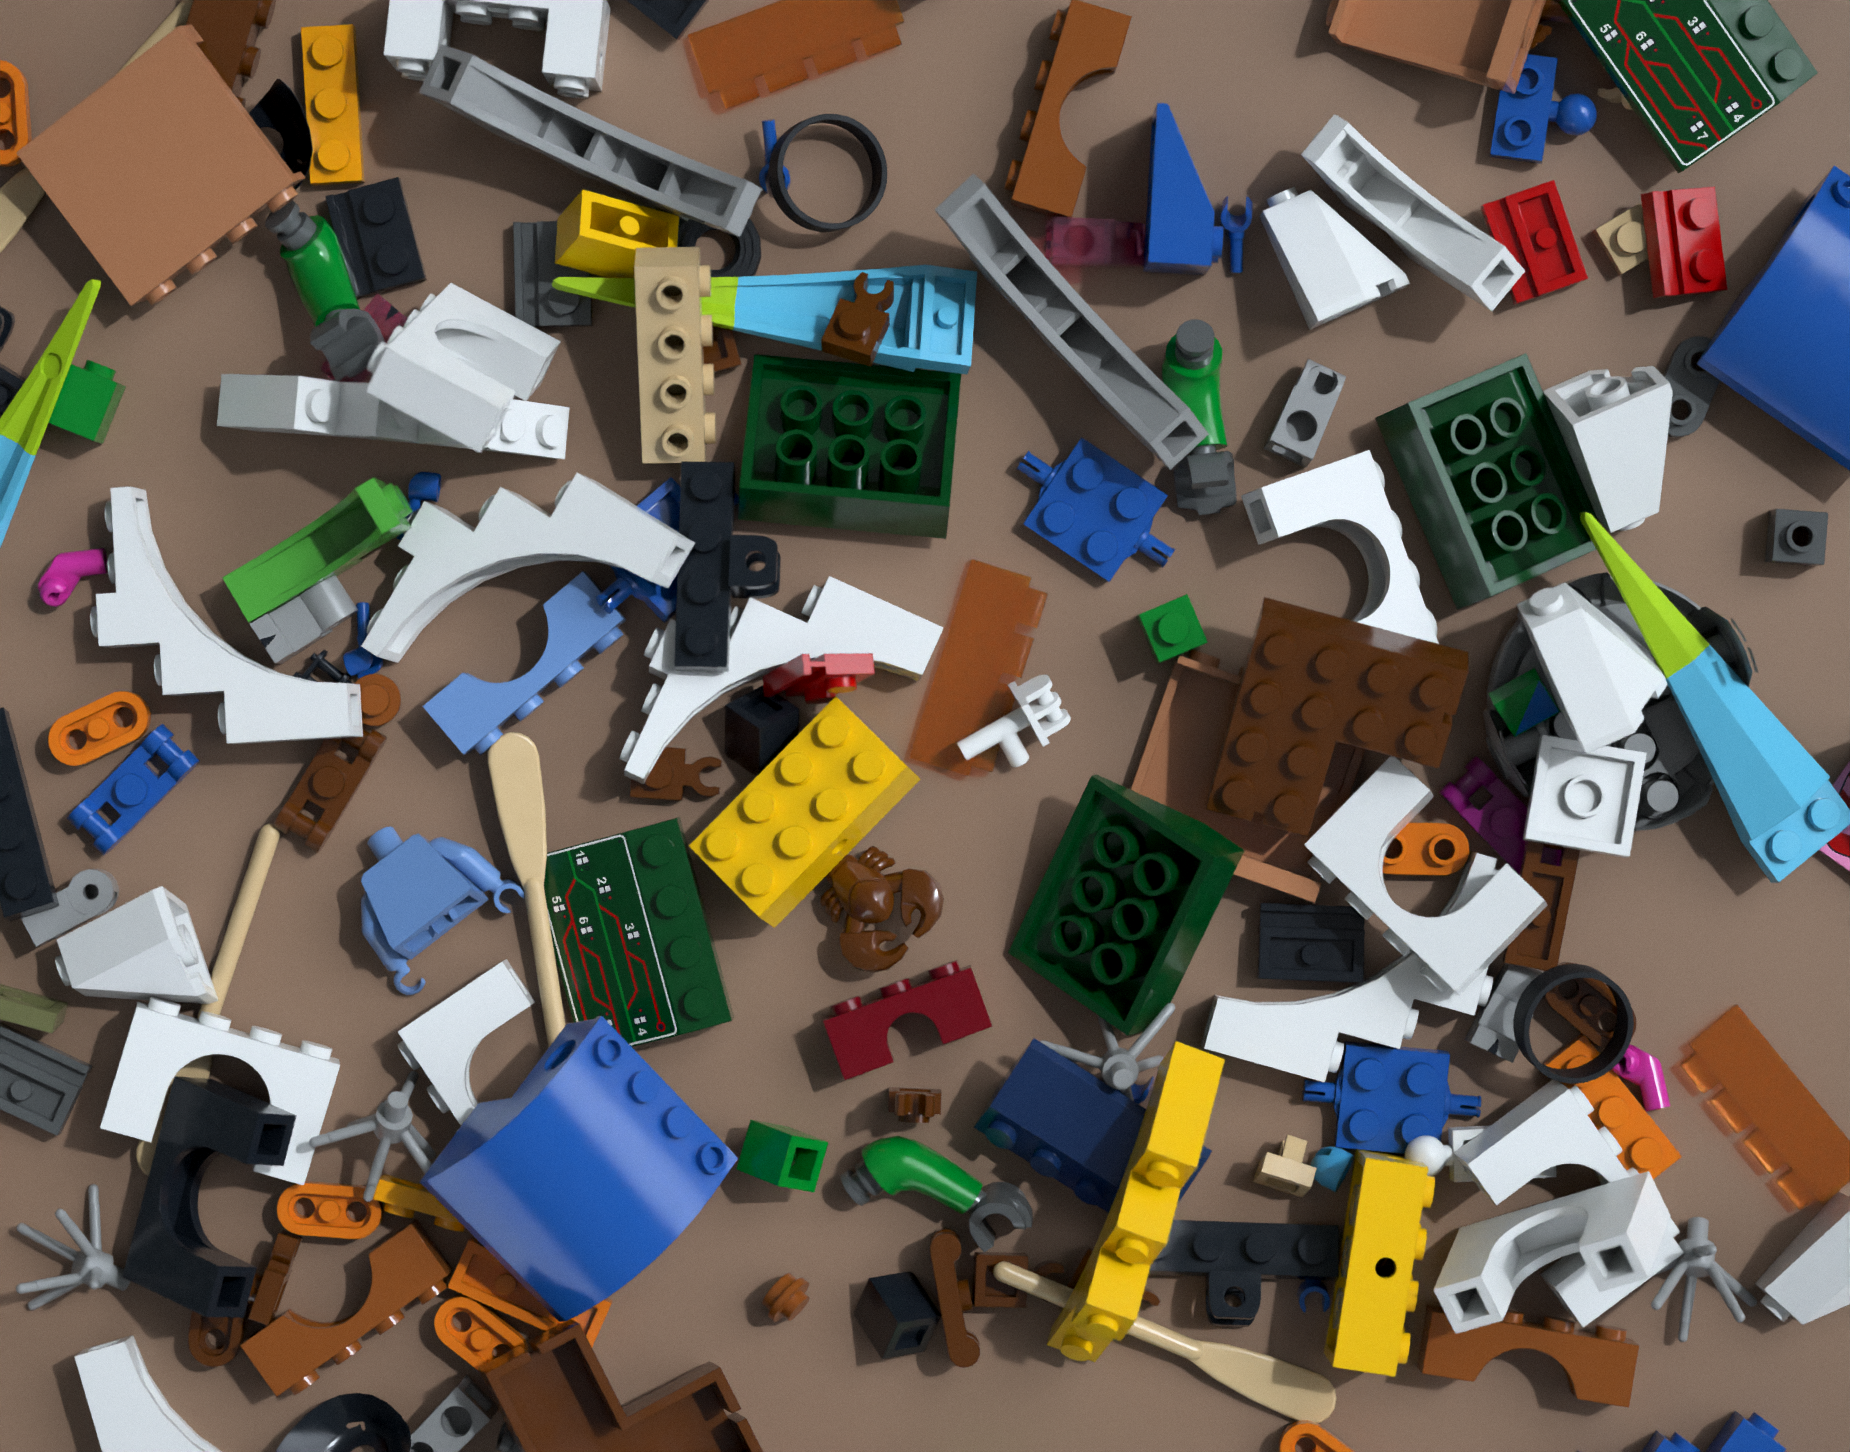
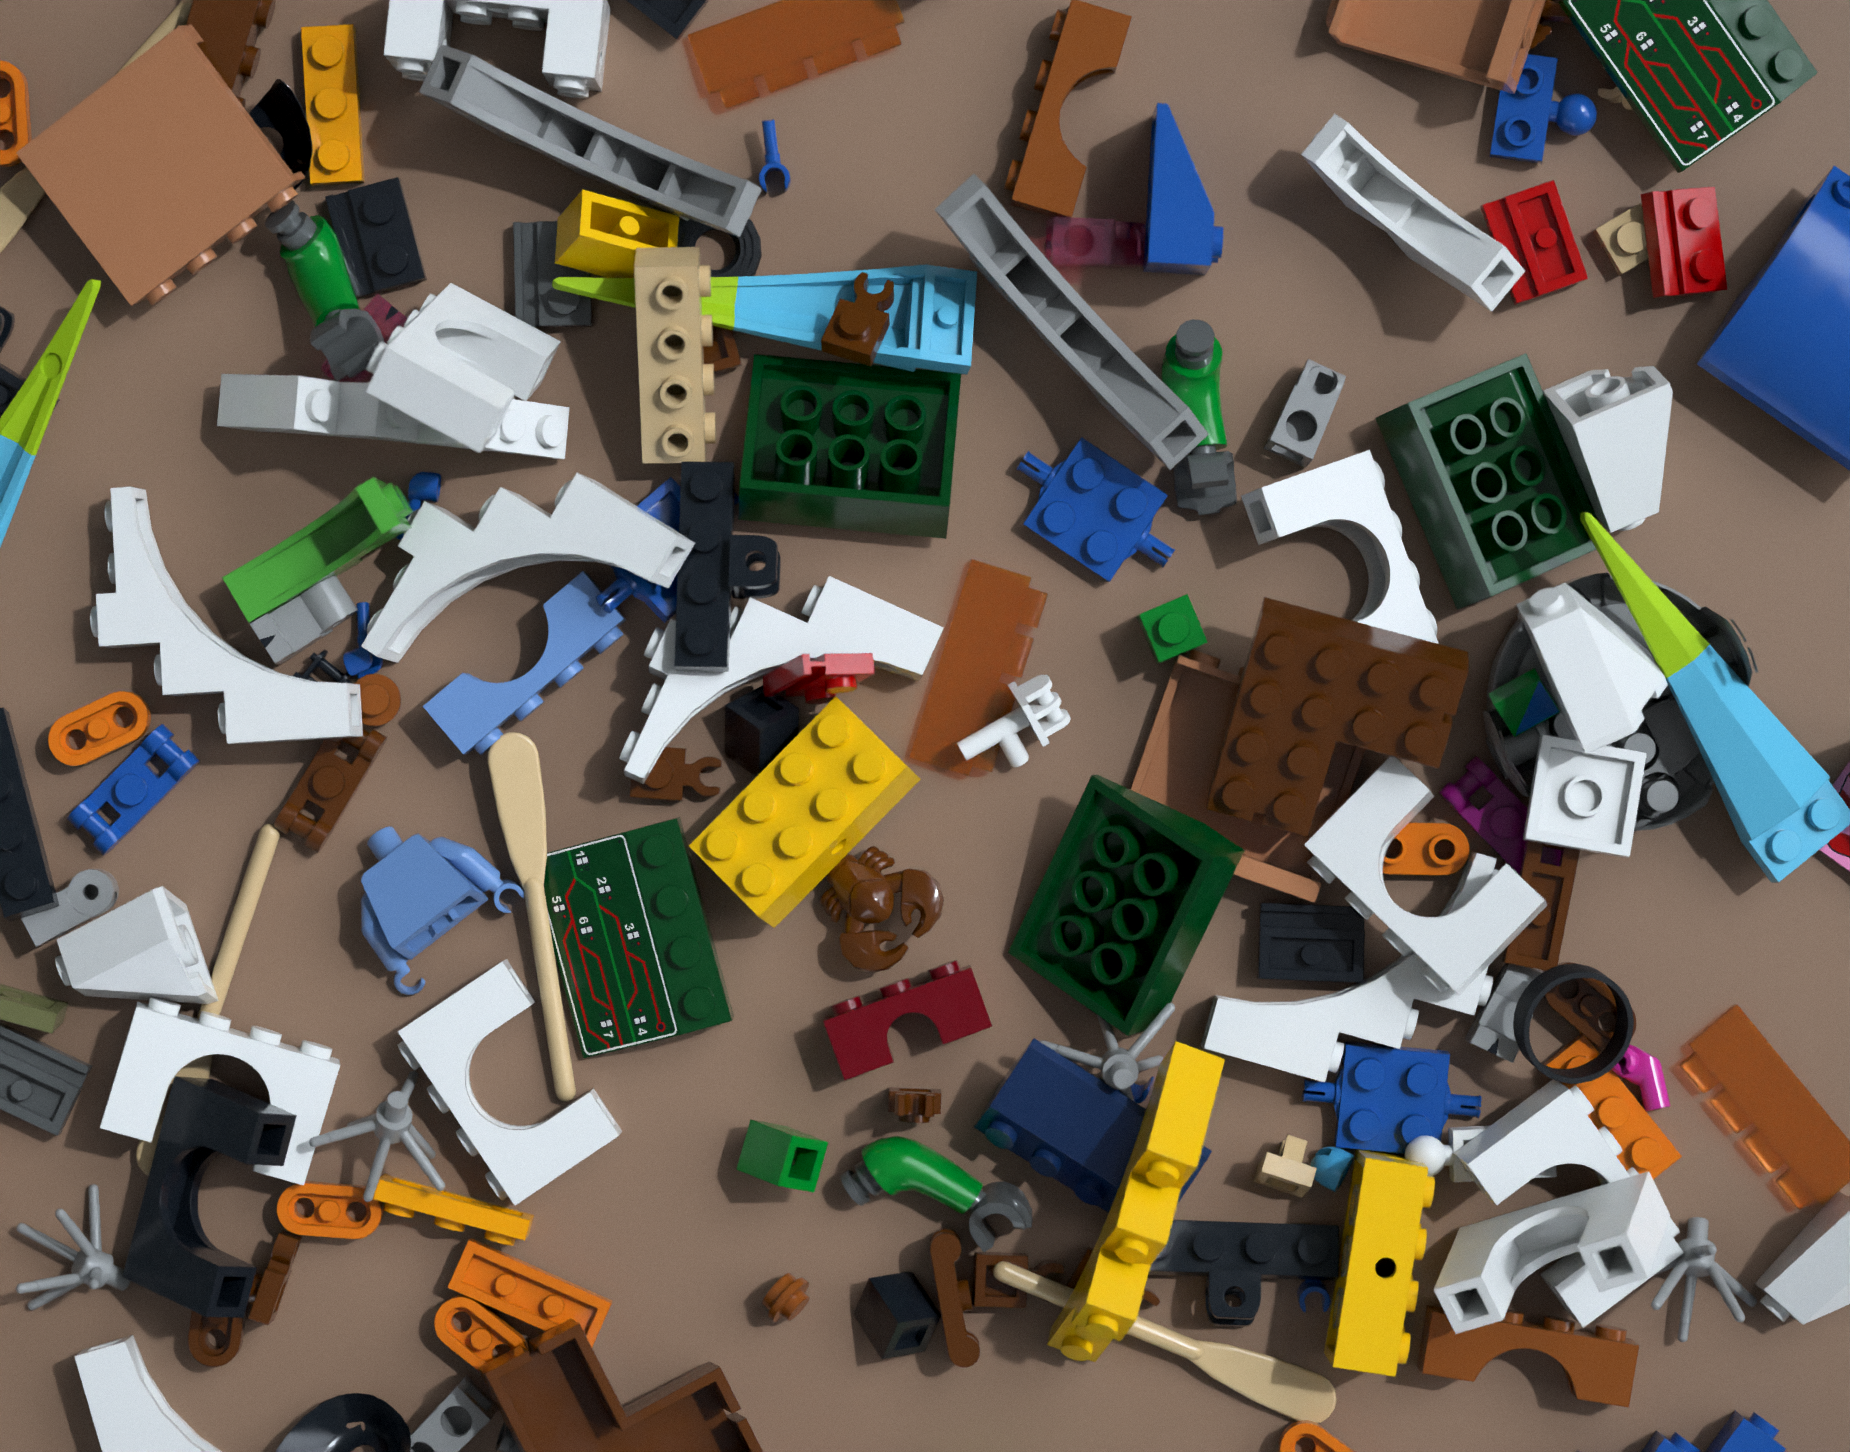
(66, 571): dark pink arm -> none
(88, 401): green brick -> none
(294, 1346): dark orange arch -> none
(580, 1170): blue slope -> none
(876, 157): black tyre -> none
(1236, 227): blue hand -> none
(1326, 258): white slope -> none
(1689, 386): dark grey plate -> none
(1779, 541): dark grey plate -> none

